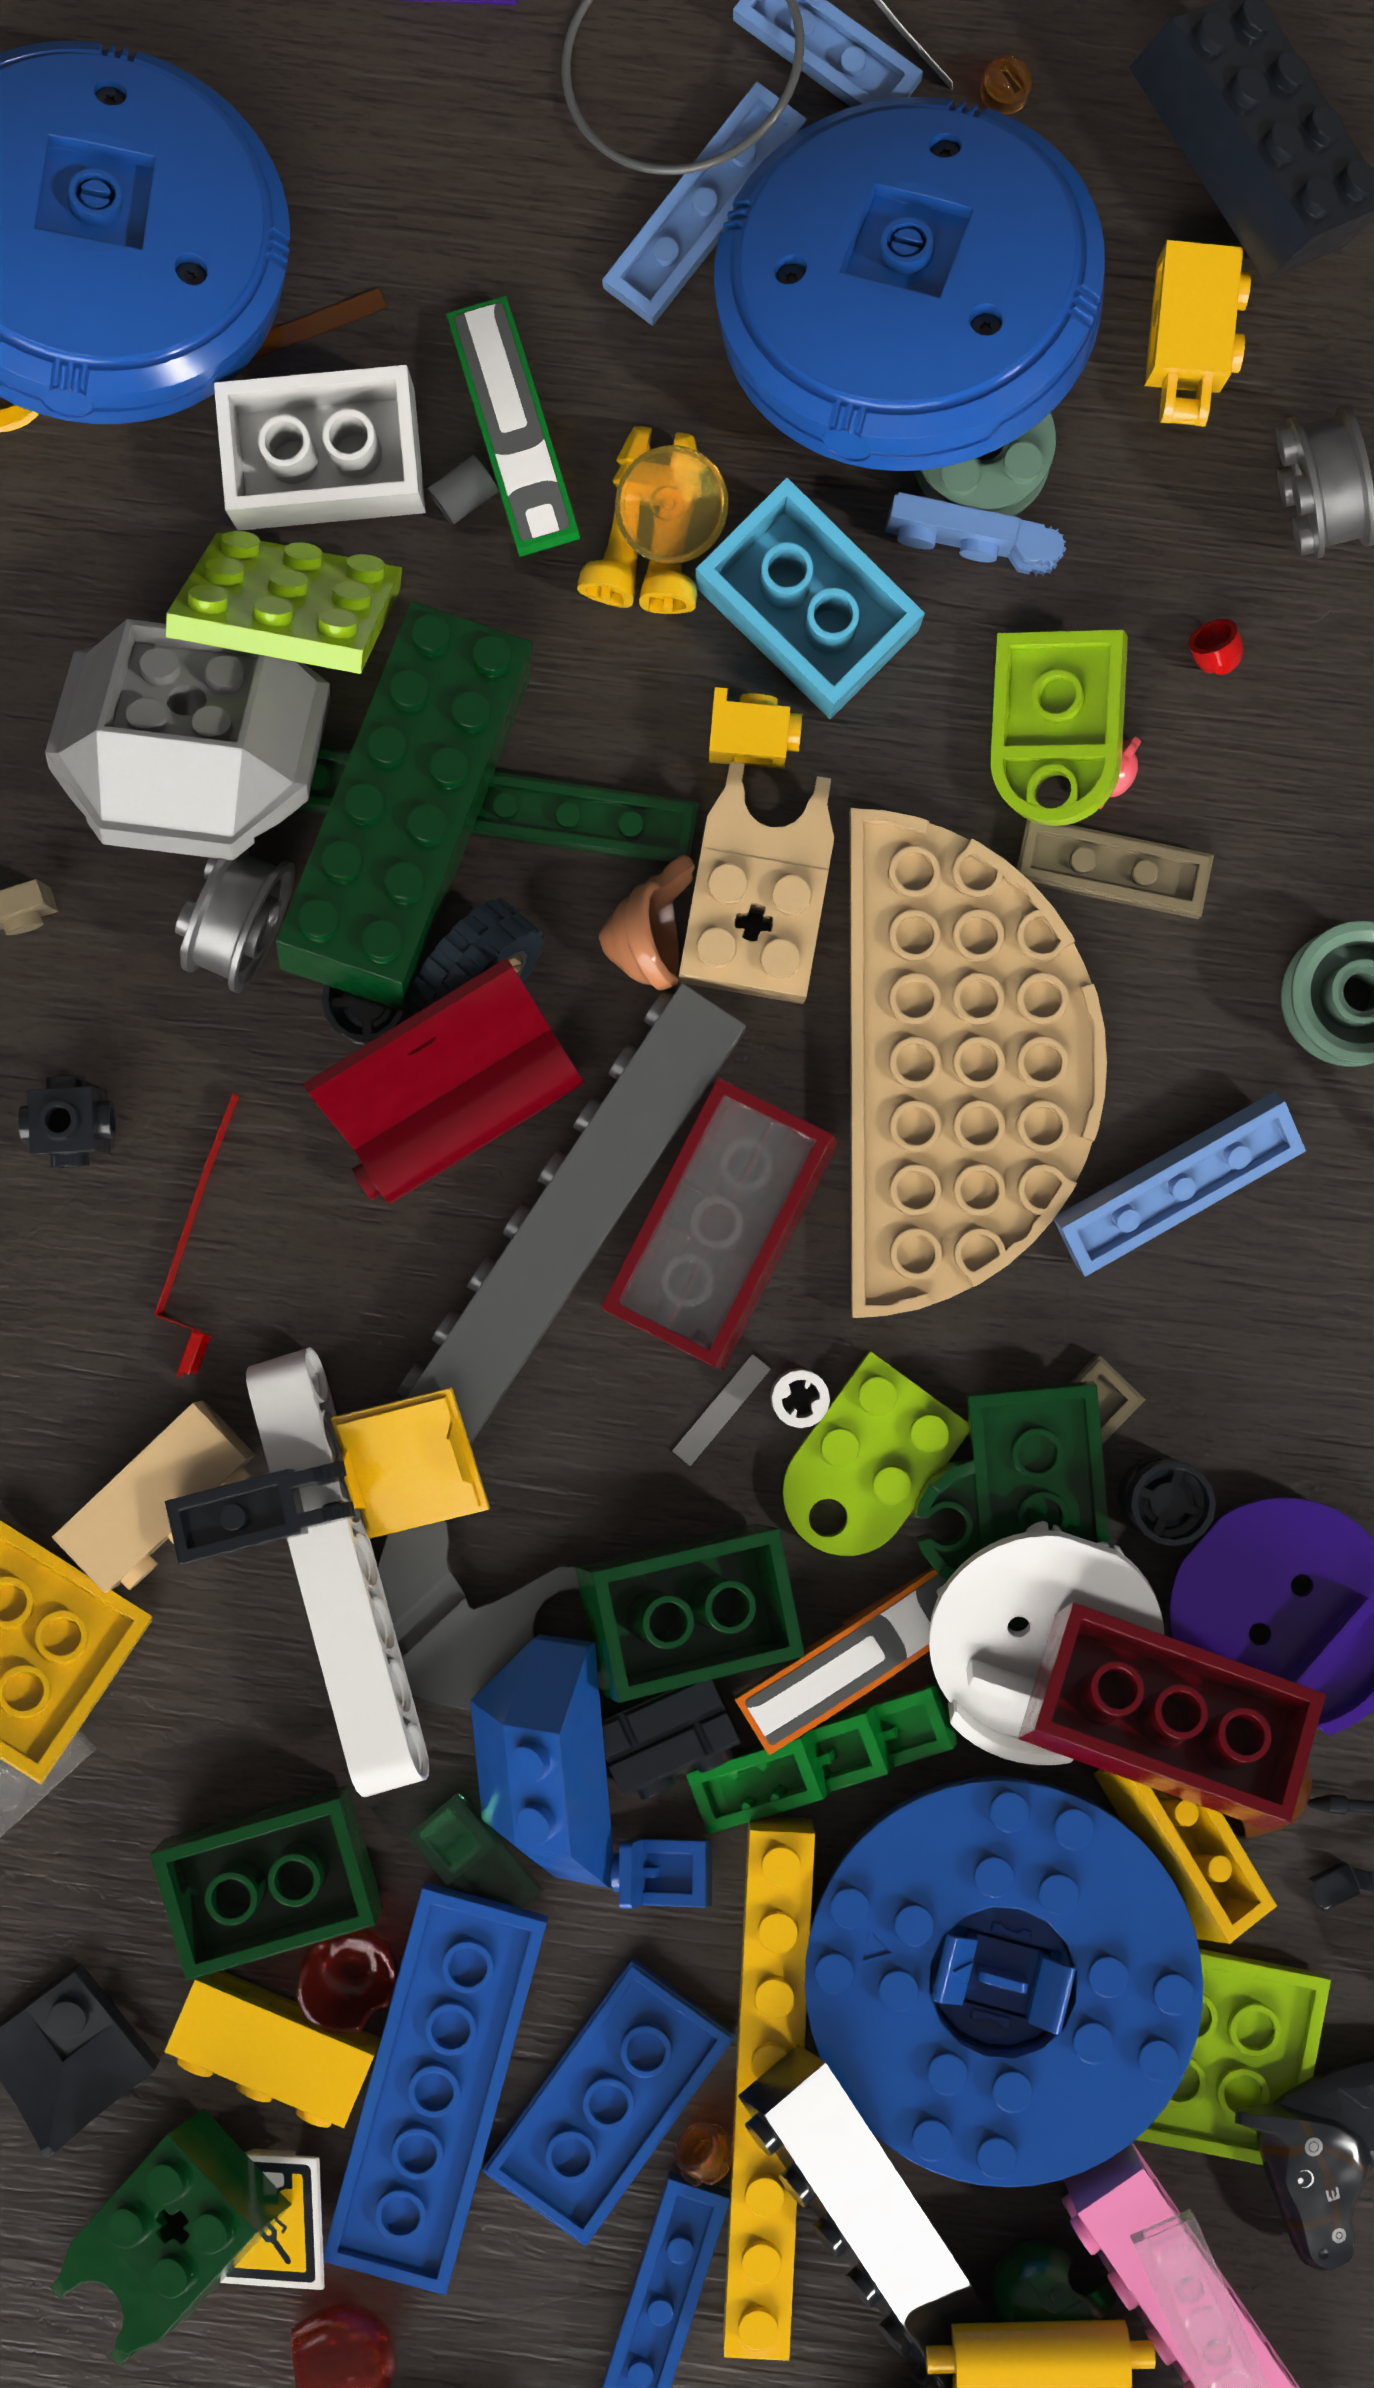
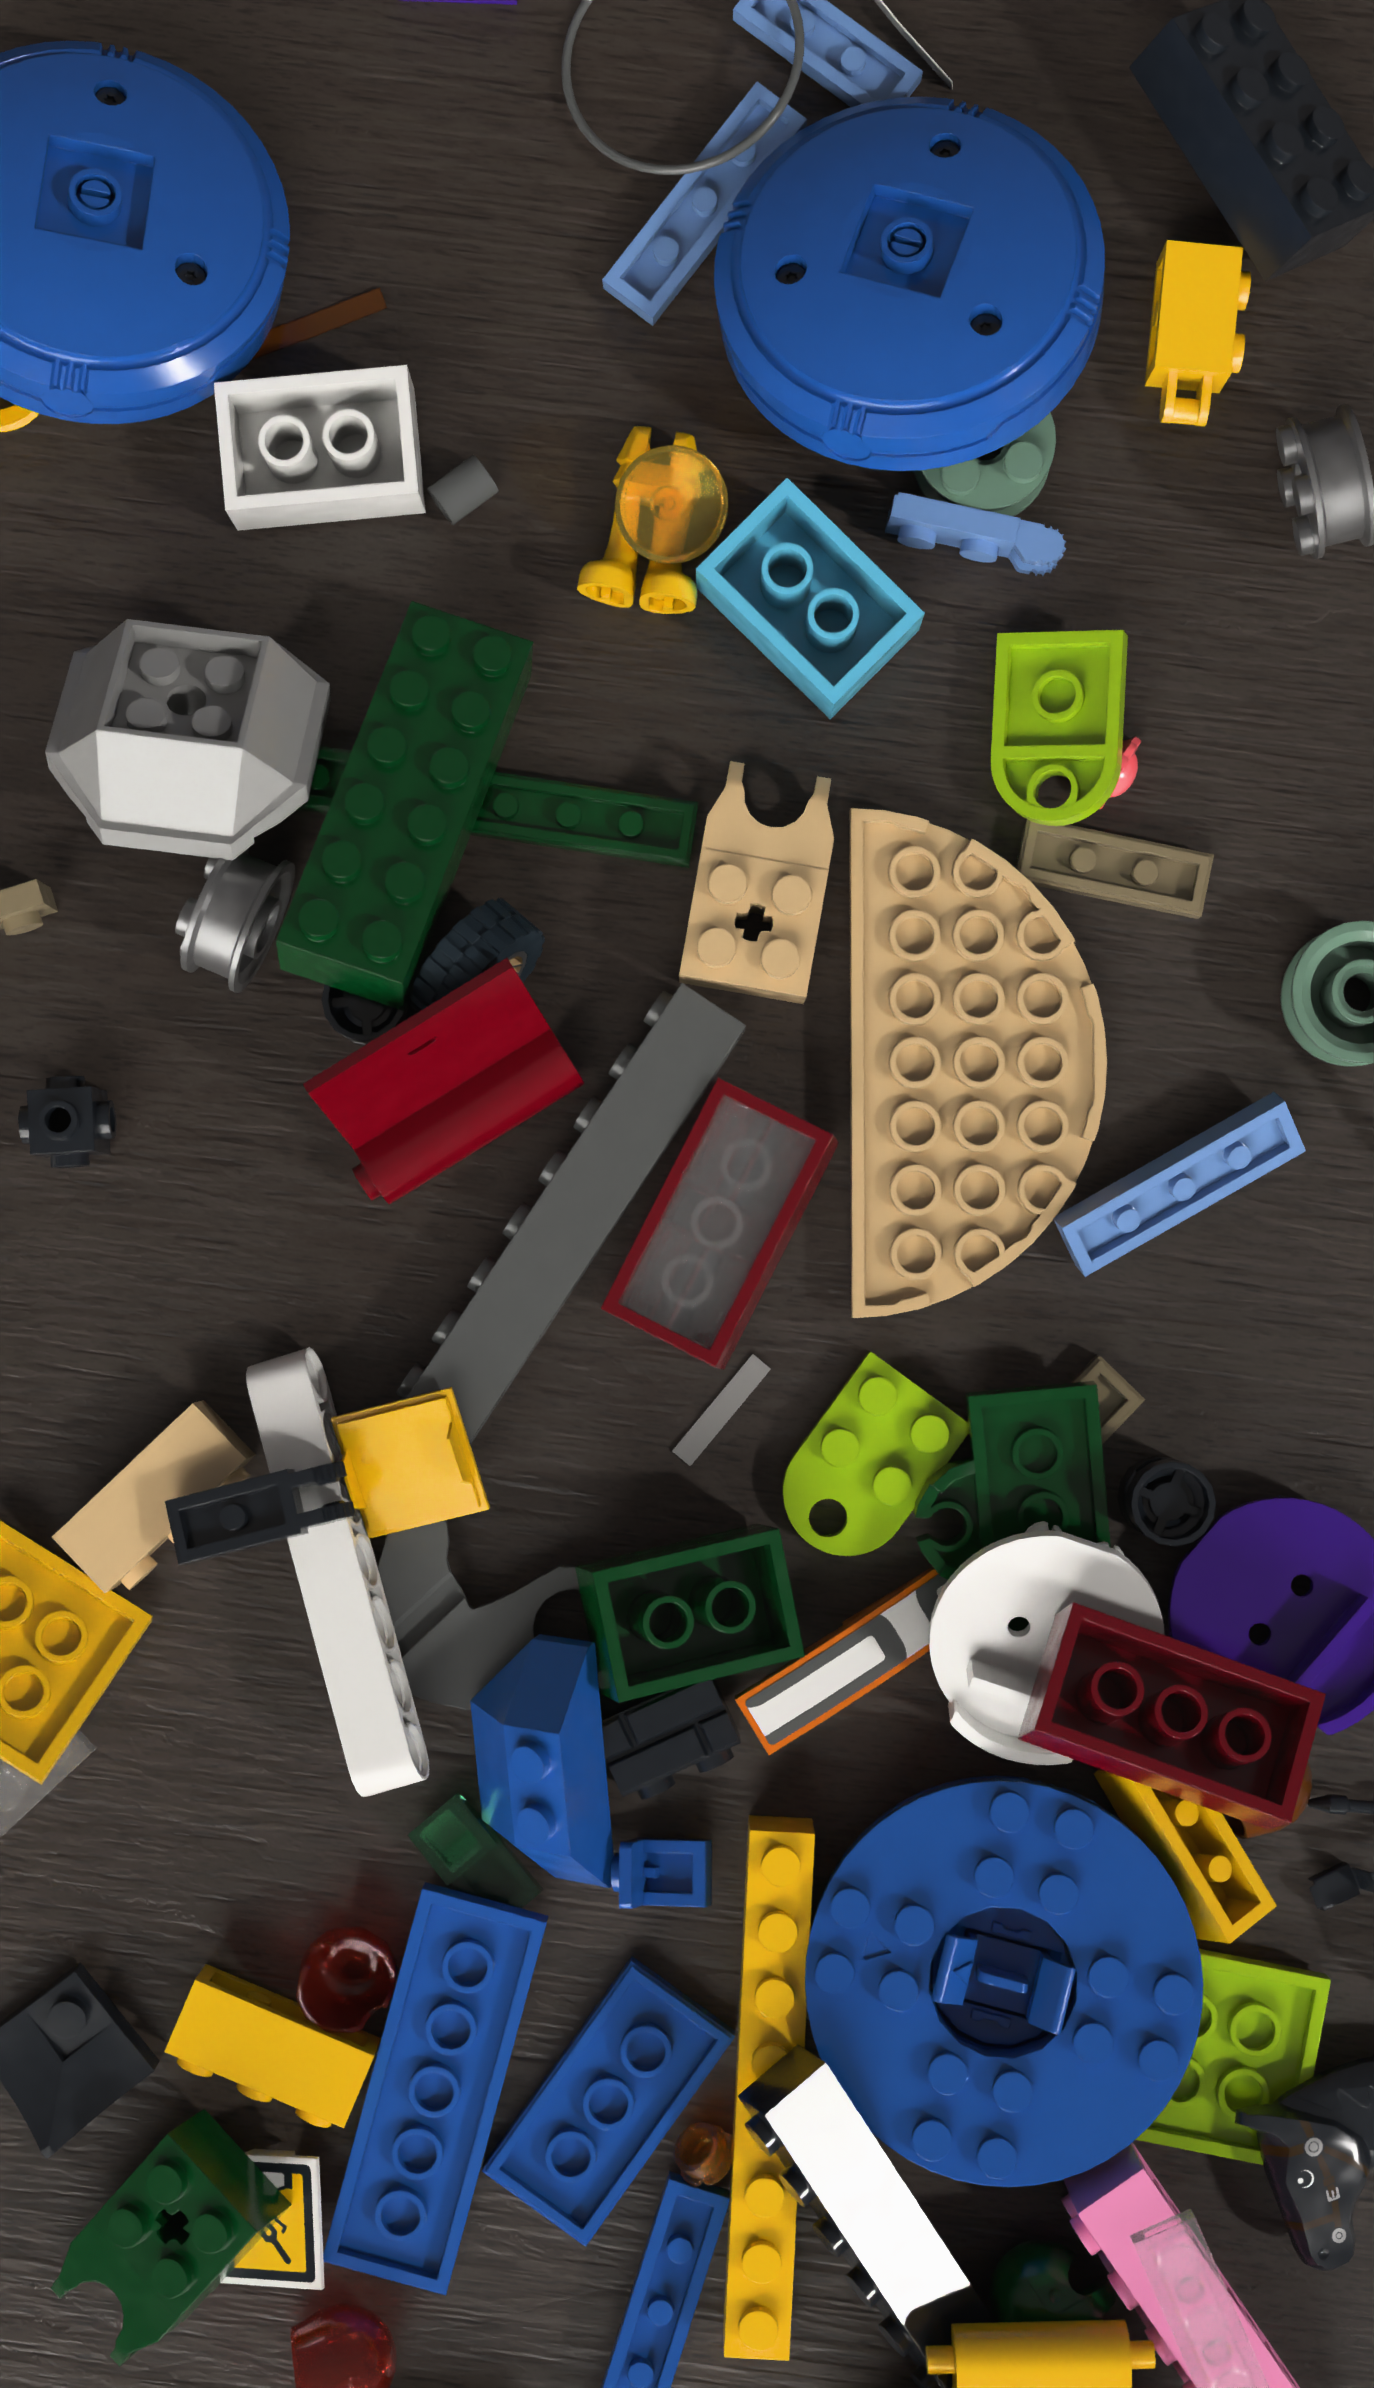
(198, 1341): red piece -> none
(267, 1882): dark green brick -> none
(285, 601): lime plate -> none
(513, 426): slope -> none
(643, 928): nougat hat -> none
(752, 730): yellow brick -> none
(817, 1405): white gear -> none
(824, 1759): green slope -> none
(996, 89): clear orange hinge -> none
(1217, 646): red hinge -> none

